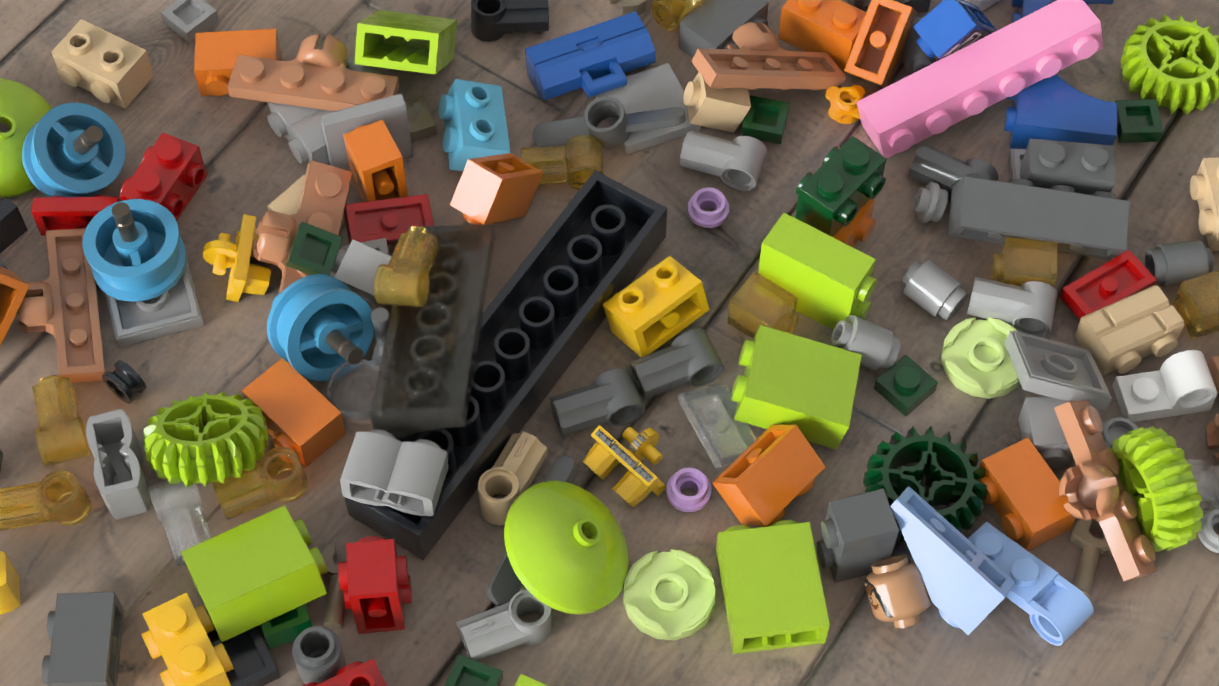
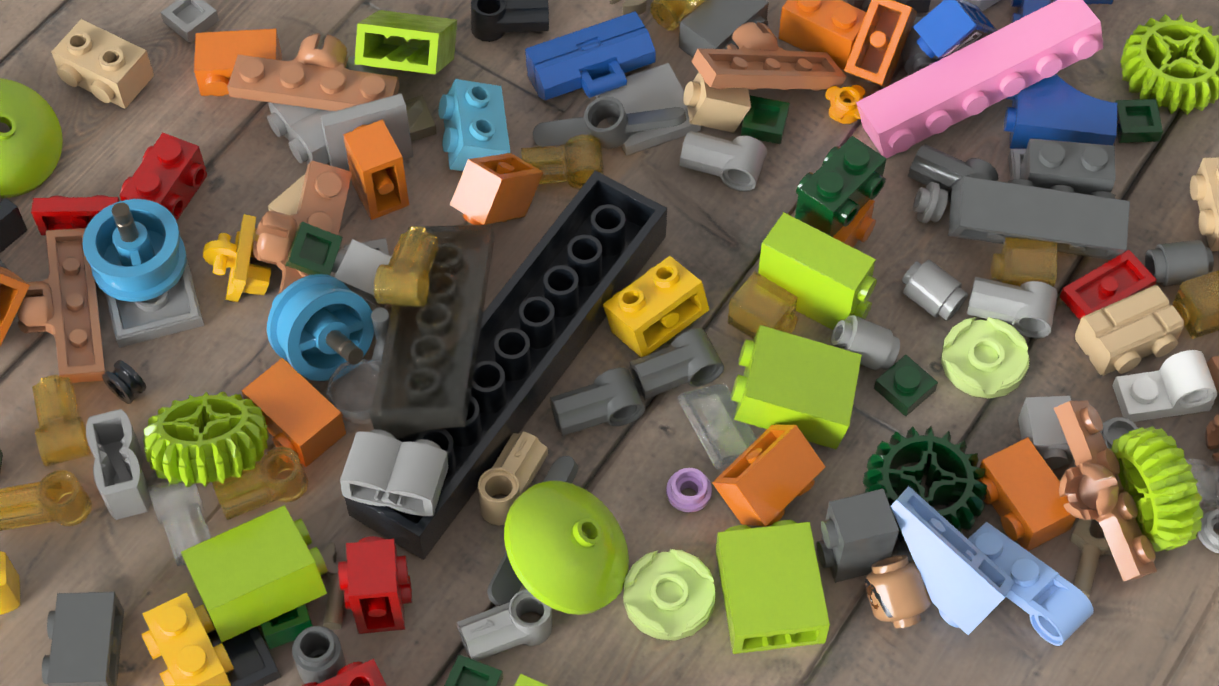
(73, 151): dark azure wheel -> none
(386, 218): red plate -> none
(609, 452): yellow hips -> none
(708, 199): lavender plate -> none
(1057, 369): light grey tile -> none

